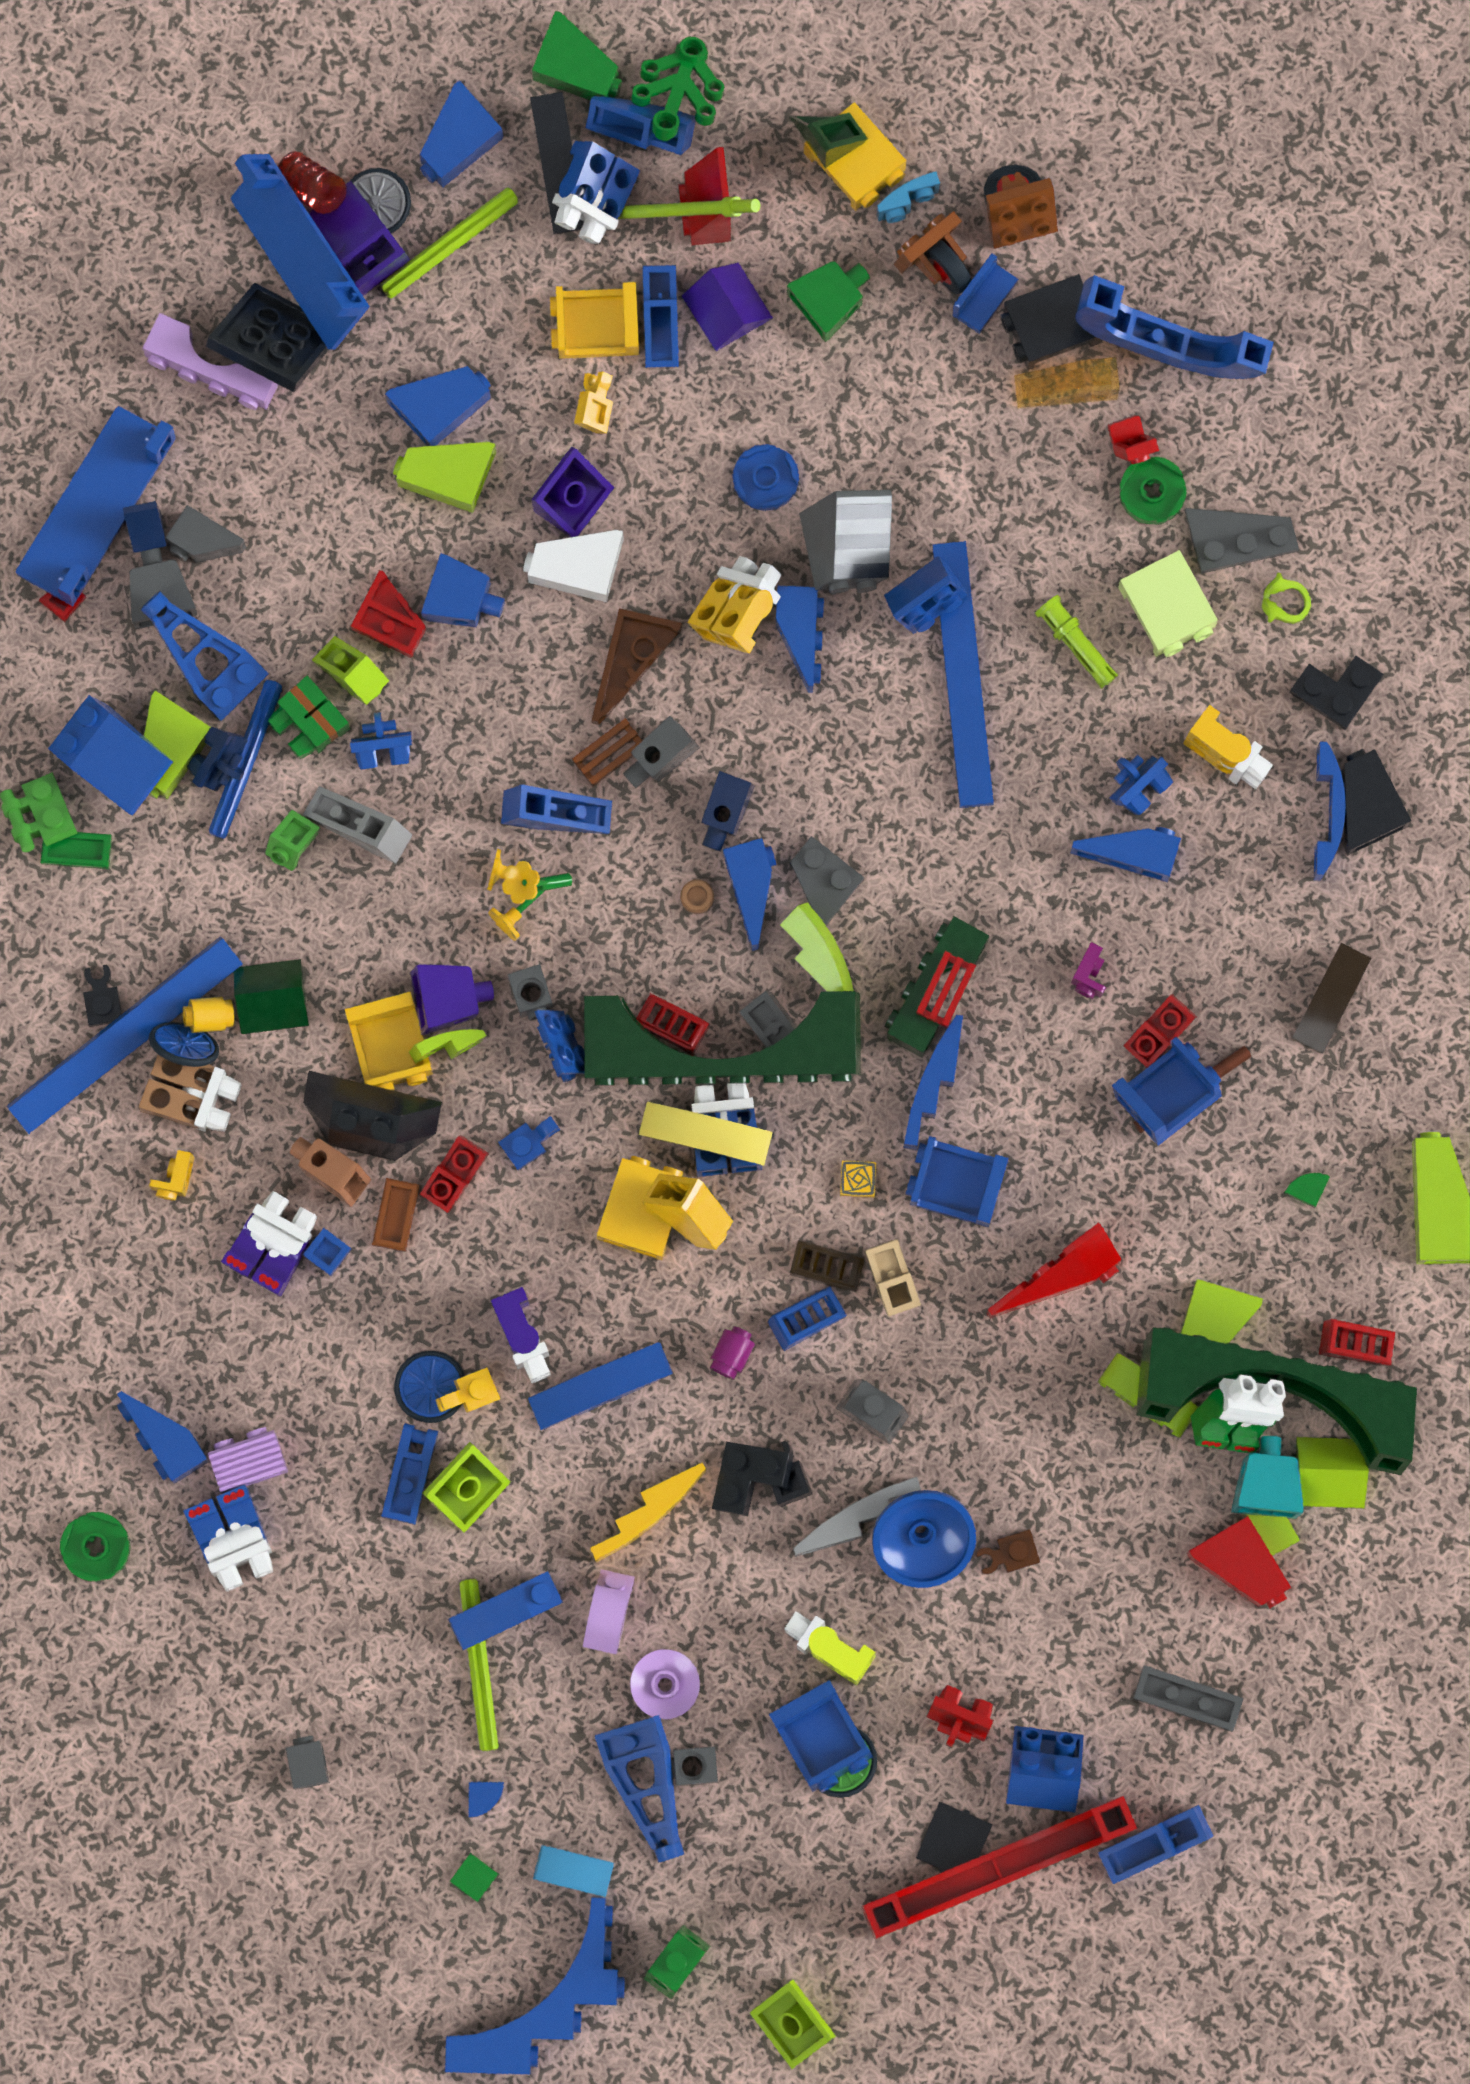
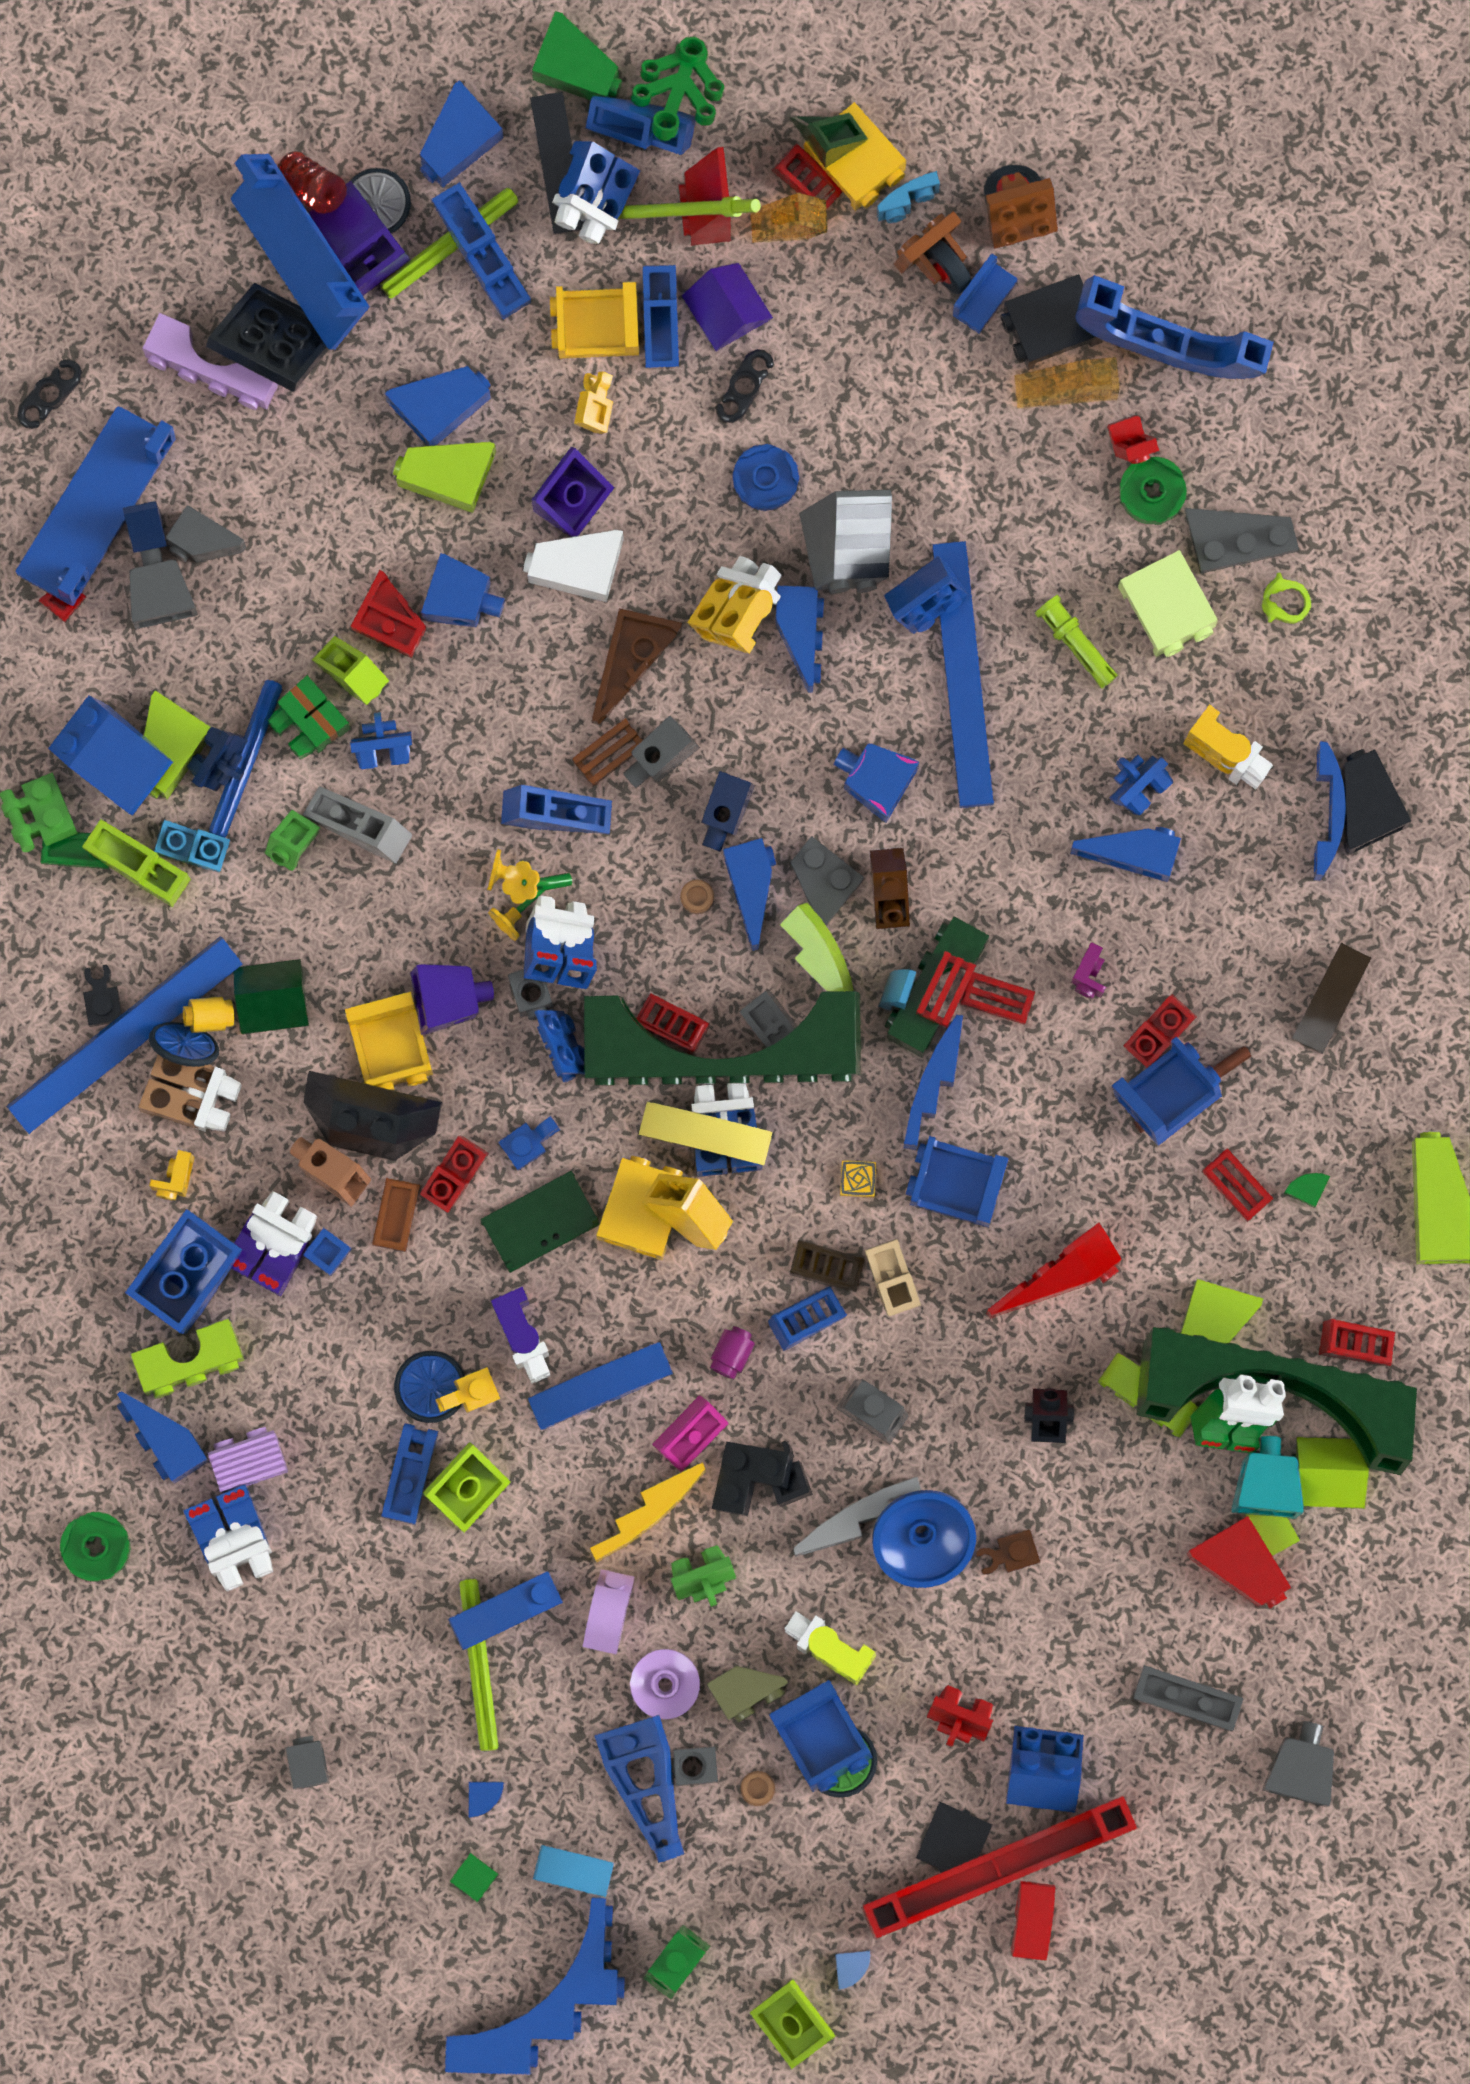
(65, 389): none -> black piece
(136, 862): none -> lime slope
(184, 1272): none -> blue slope
(191, 846): none -> dark azure slope
(217, 1352): none -> lime arch
(231, 684): blue plate -> none
(454, 1043): lime slope -> none
(481, 250): none -> blue slope
(532, 1223): none -> dark green door
(561, 942): none -> hips
(690, 1433): none -> dark pink slope
(705, 1580): none -> bright green hips
(742, 1689): none -> olive slope
(744, 401): none -> black piece
(757, 1788): none -> medium nougat tile
(790, 219): none -> clear yellow slope
(806, 160): none -> red slope
(828, 296): green torso -> none
(851, 1967): none -> medium blue tile
(877, 777): none -> blue torso
(890, 888): none -> reddish brown slope
(897, 989): none -> dark azure slope
(1025, 1007): none -> red tile
(1033, 1920): none -> red slope
(1049, 1415): none -> black brick
(1156, 1844): blue slope -> none
(1256, 1207): none -> red tile
(1303, 1768): none -> dark grey torso
(1339, 699): black plate -> none

